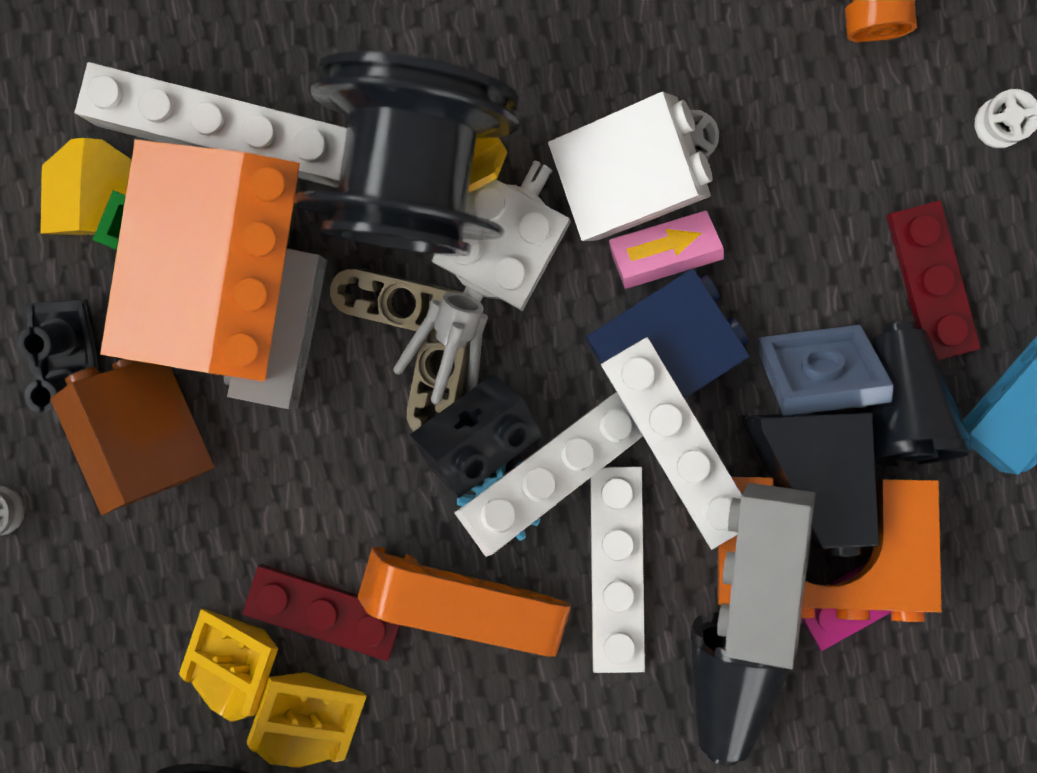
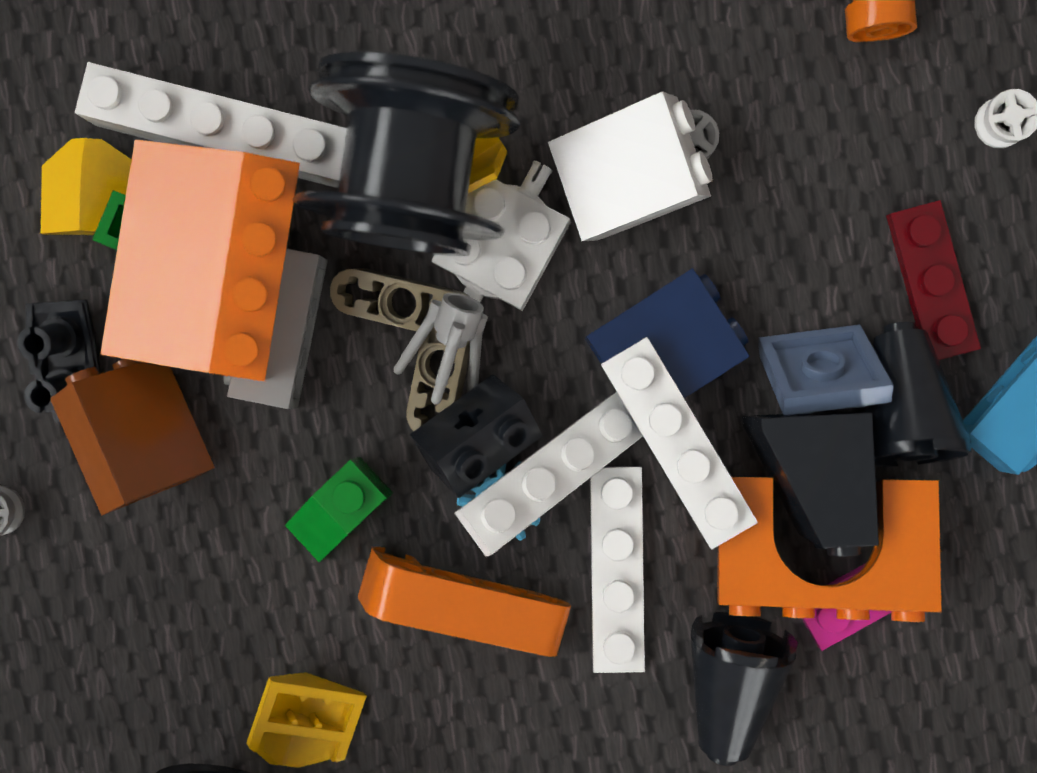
(228, 664): yellow slope -> none
(318, 612): dark red plate -> none
(338, 508): none -> green slope
(666, 249): bright pink tile -> none
(766, 574): light grey brick -> none

